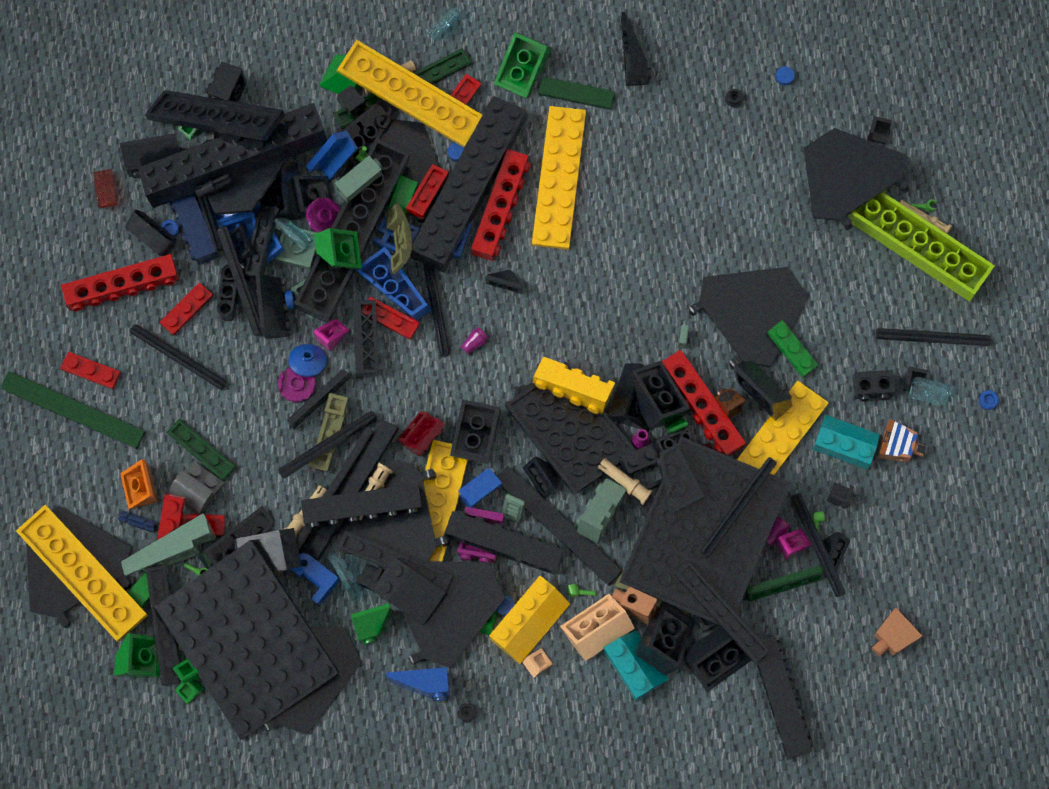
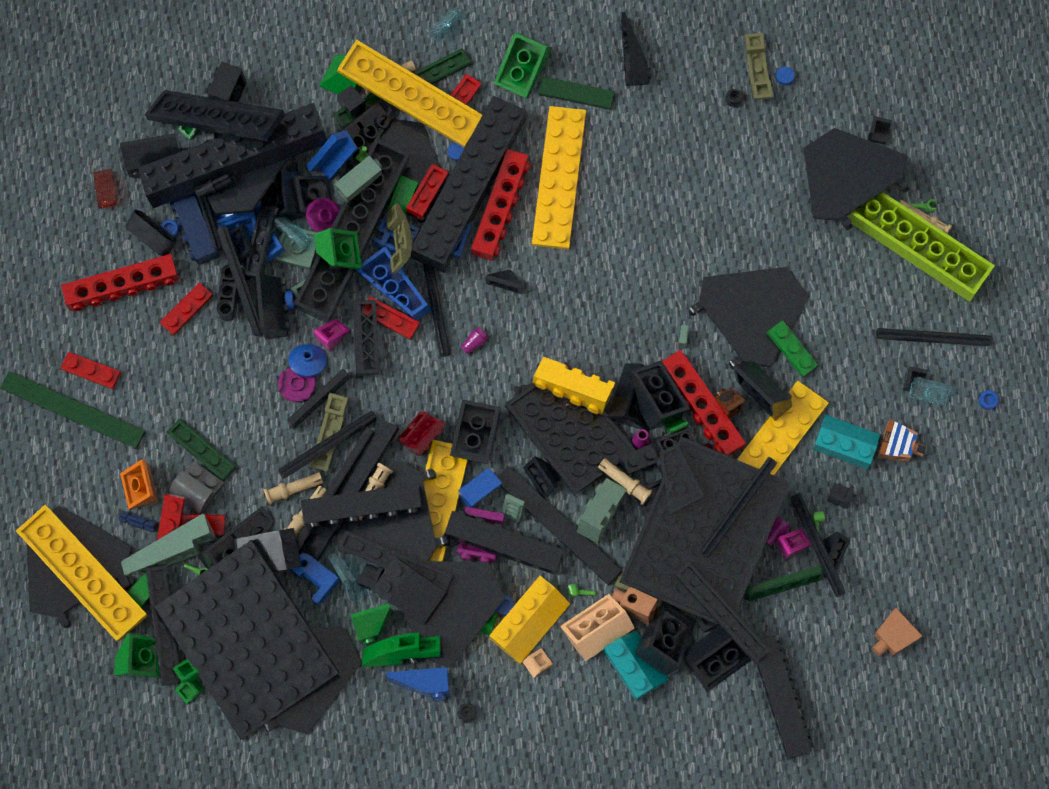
(178, 357): black axle -> none
(283, 491): none -> tan pin
(405, 646): none -> green slope
(757, 66): none -> olive slope
(872, 380): black brick -> none

